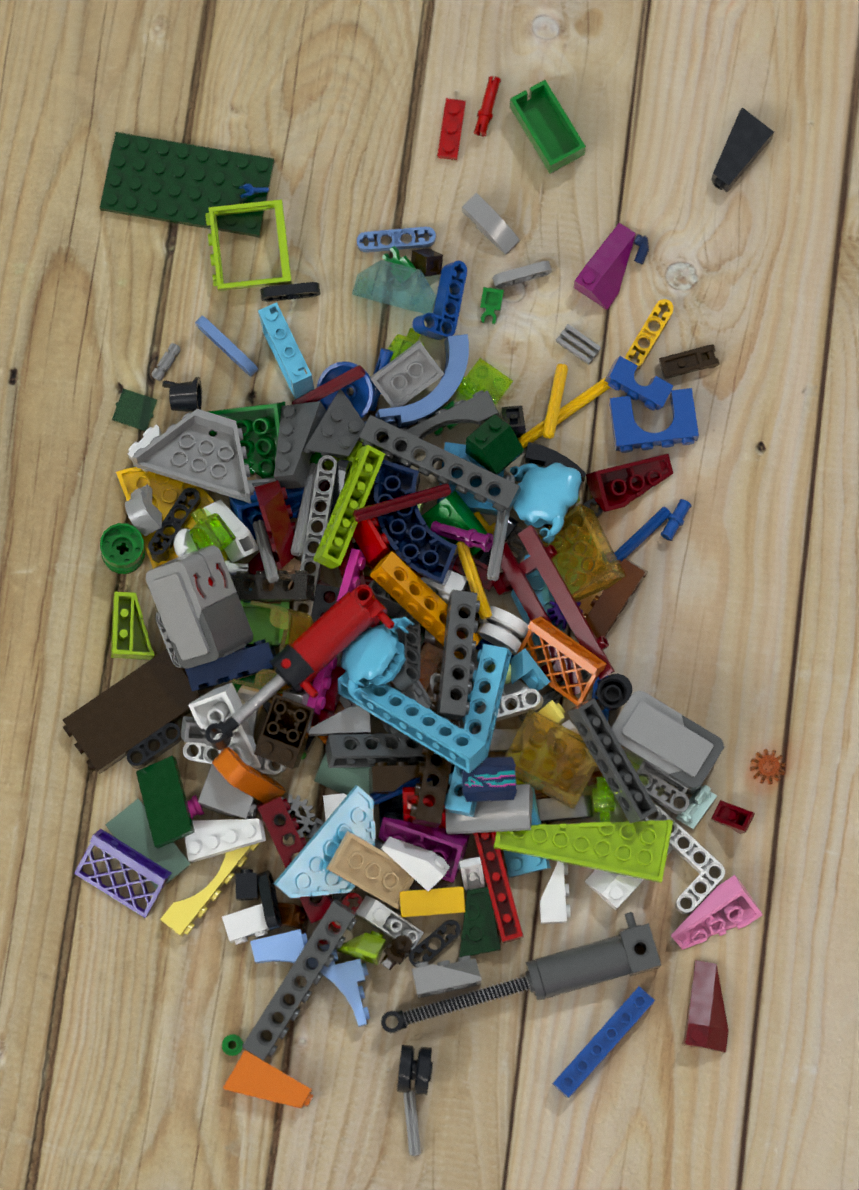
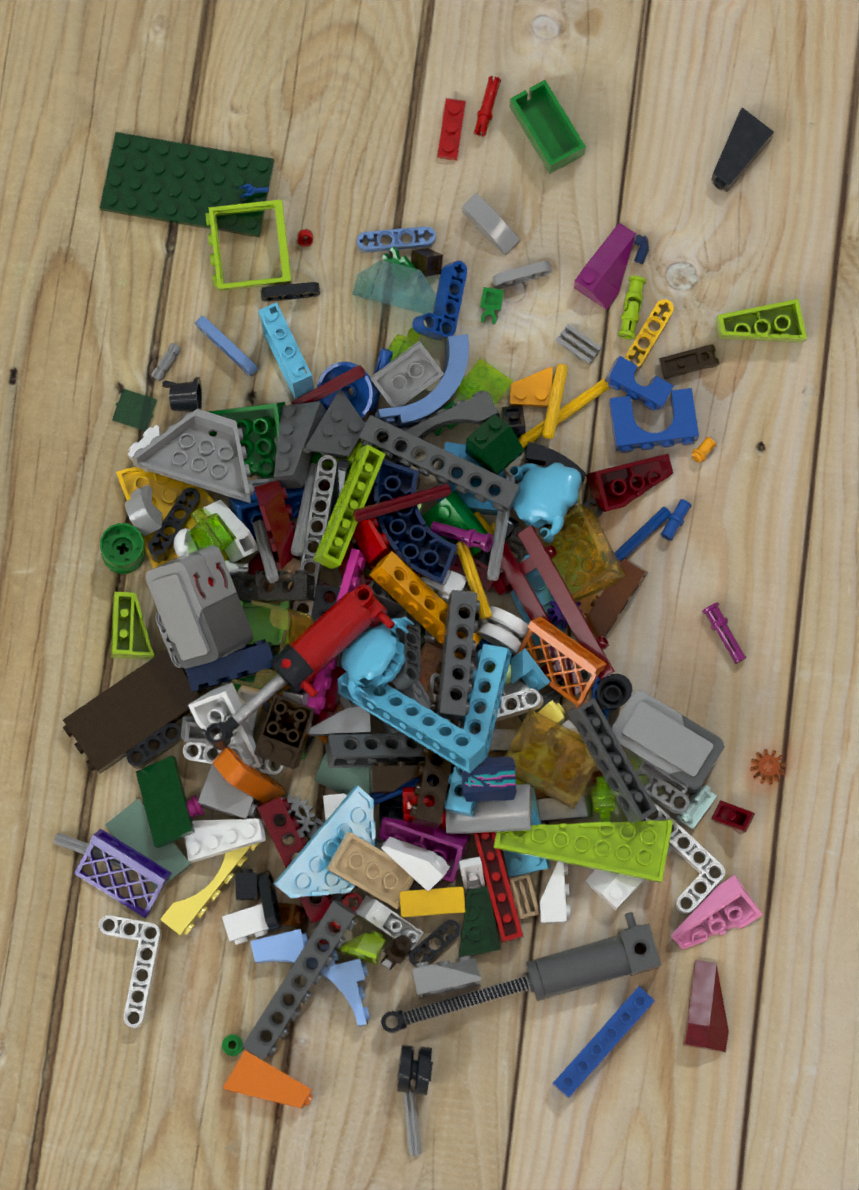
(81, 847): none -> light grey axle
(139, 964): none -> white beam
(305, 242): none -> red hinge
(528, 913): none -> tan tile
(532, 390): none -> light orange wing
(632, 309): none -> lime piece
(703, 450): none -> light orange pin
(722, 621): none -> magenta pin
(764, 323): none -> lime wedge

